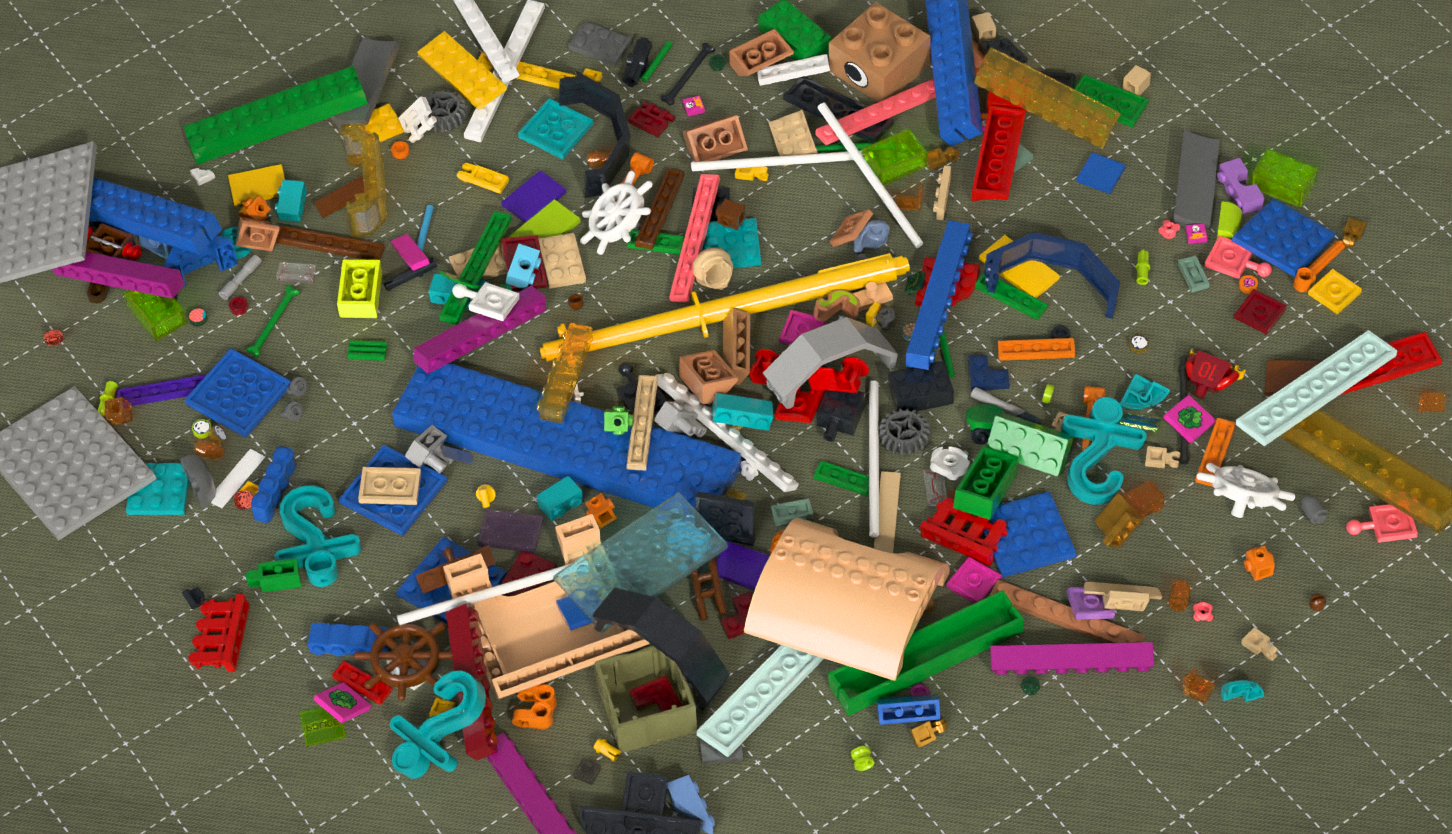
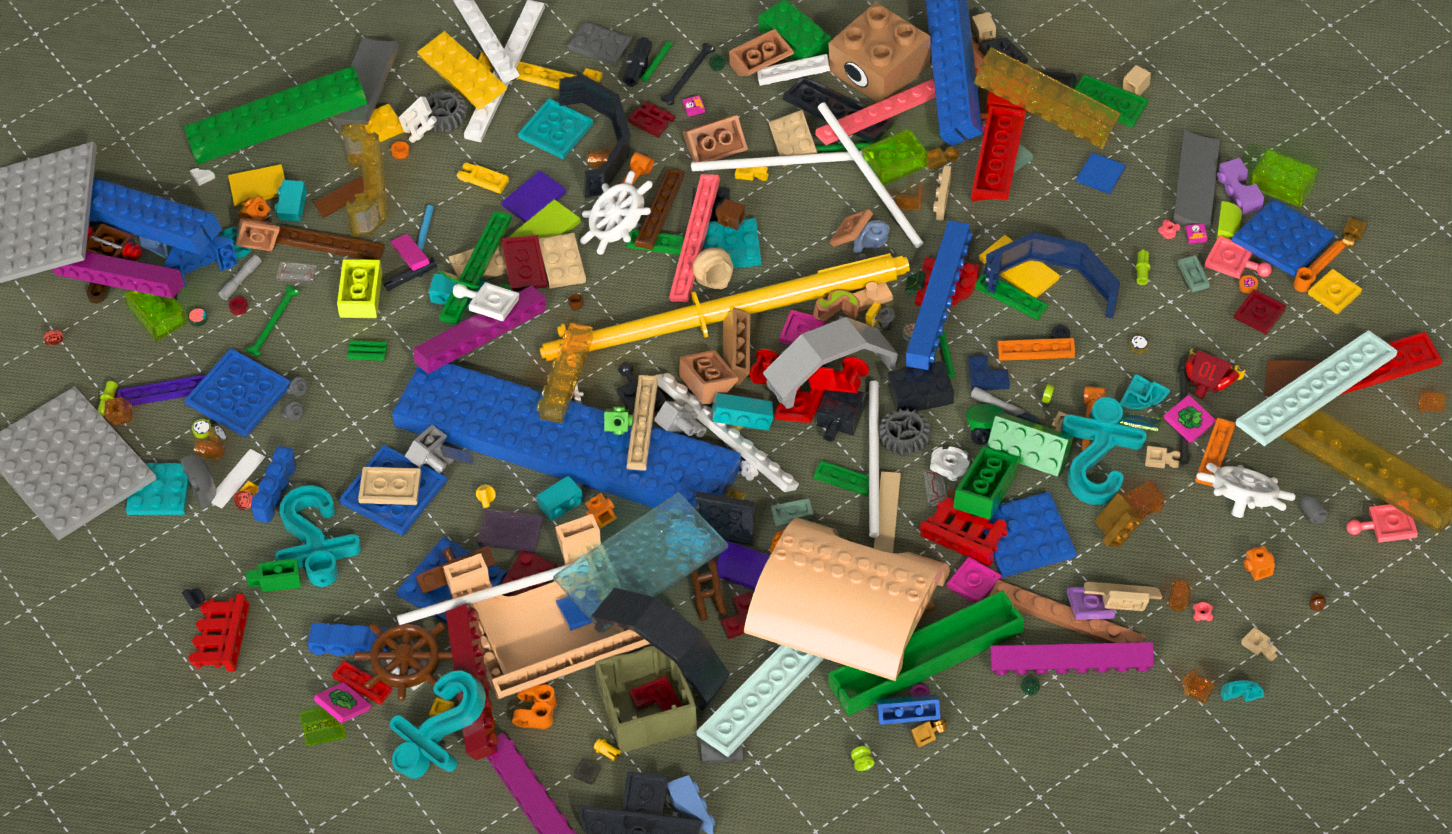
(523, 257): medium azure brick -> none

